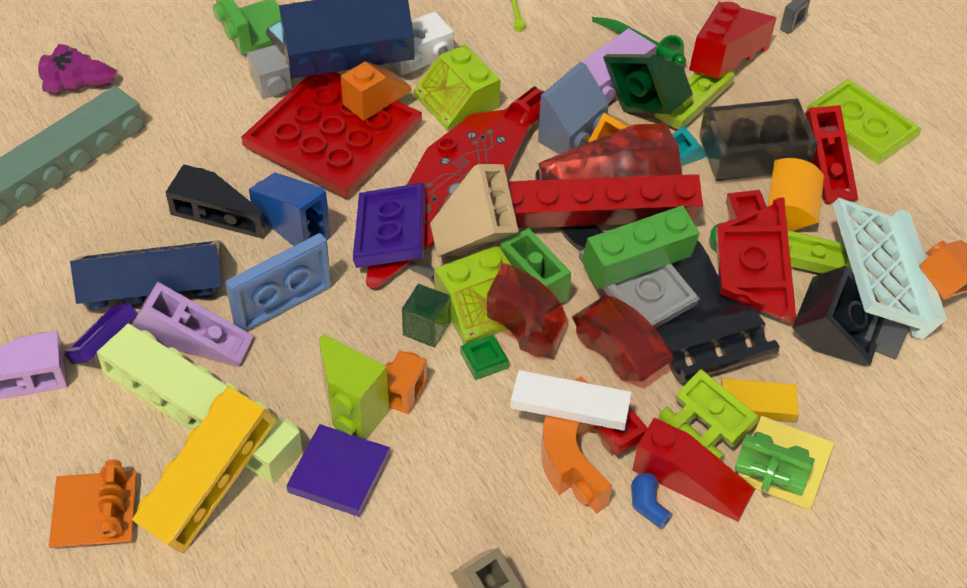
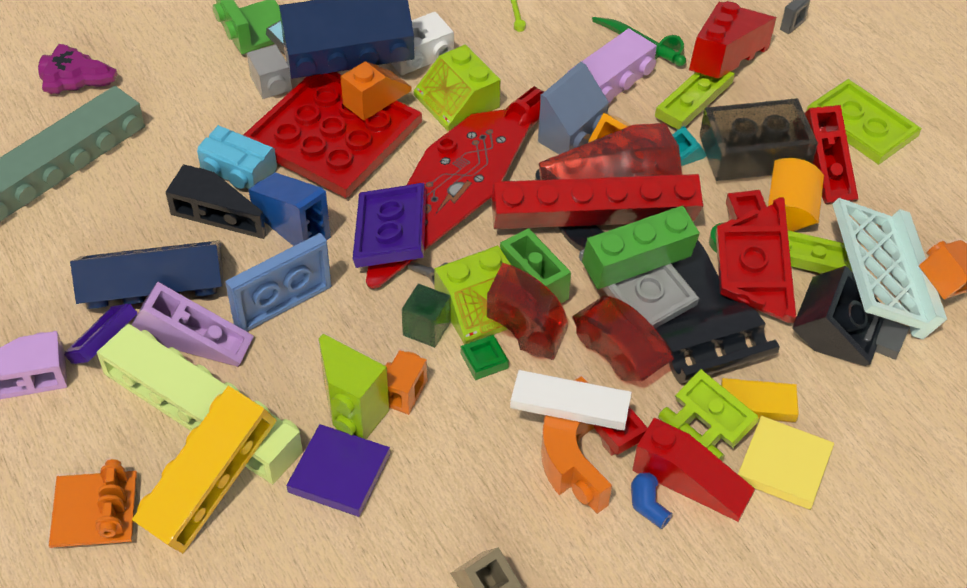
(236, 157): none -> medium azure brick
(475, 213): tan slope -> none
(647, 83): dark green slope -> none
(774, 463): bright green hips -> none

